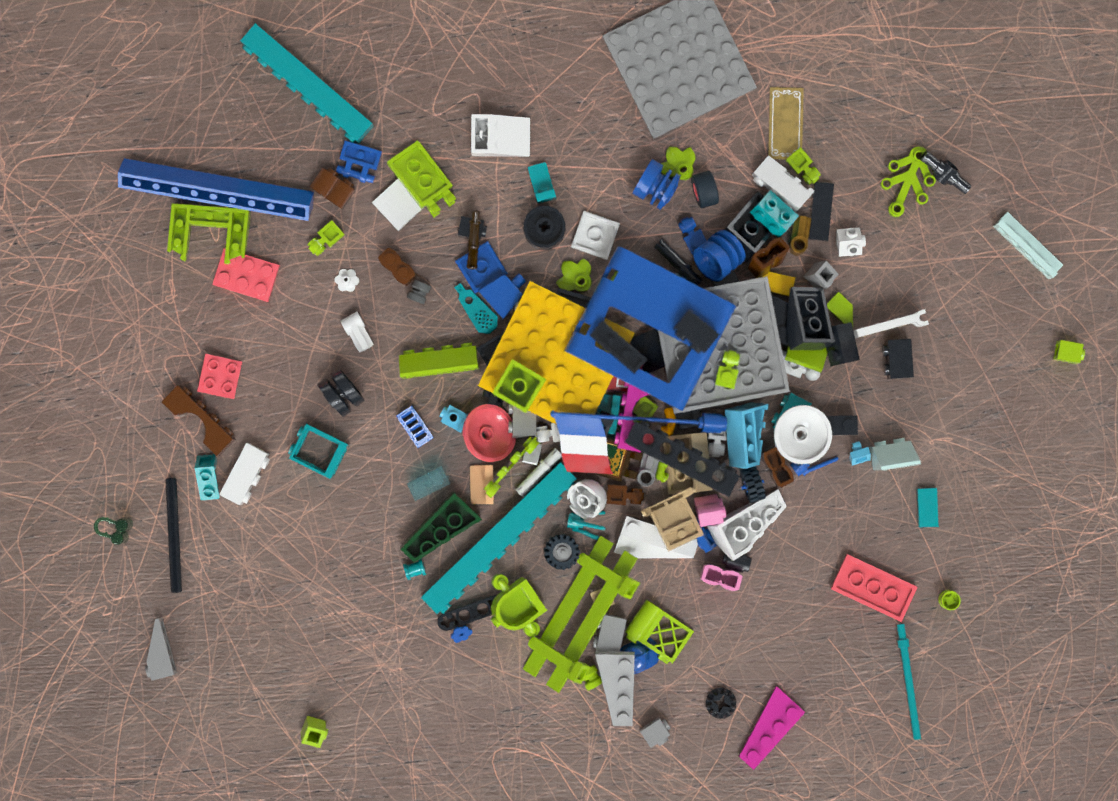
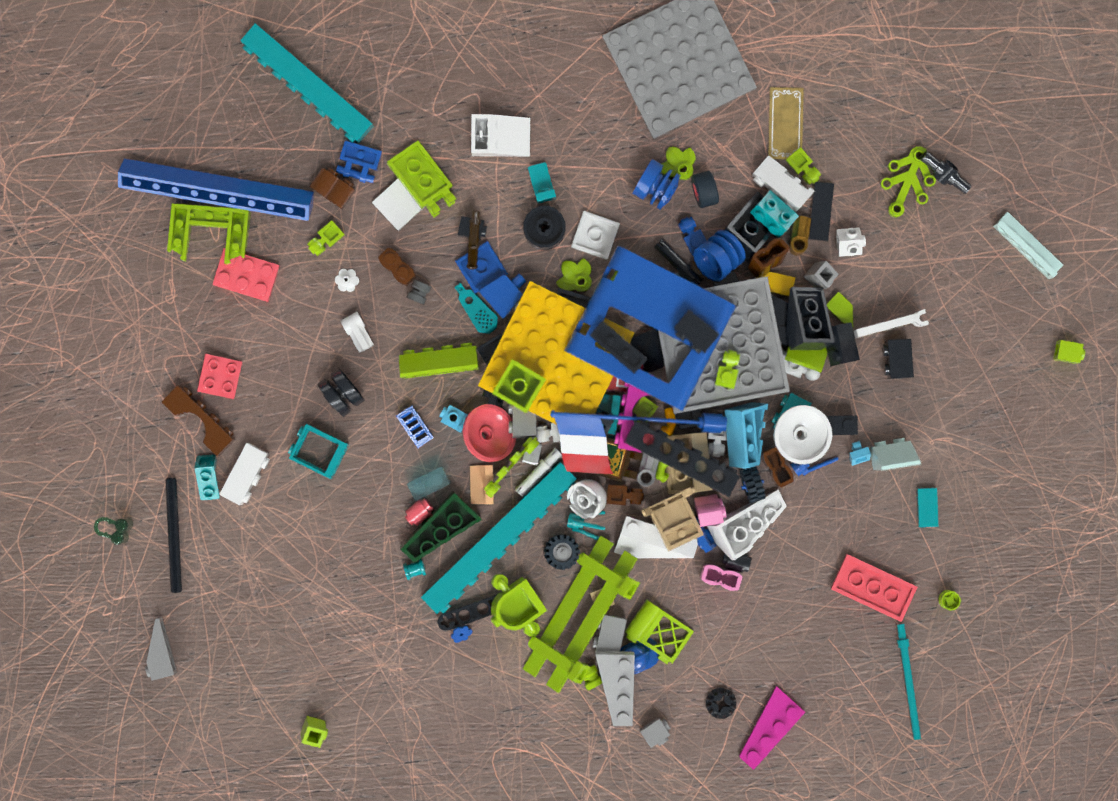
(419, 512): none -> coral brick

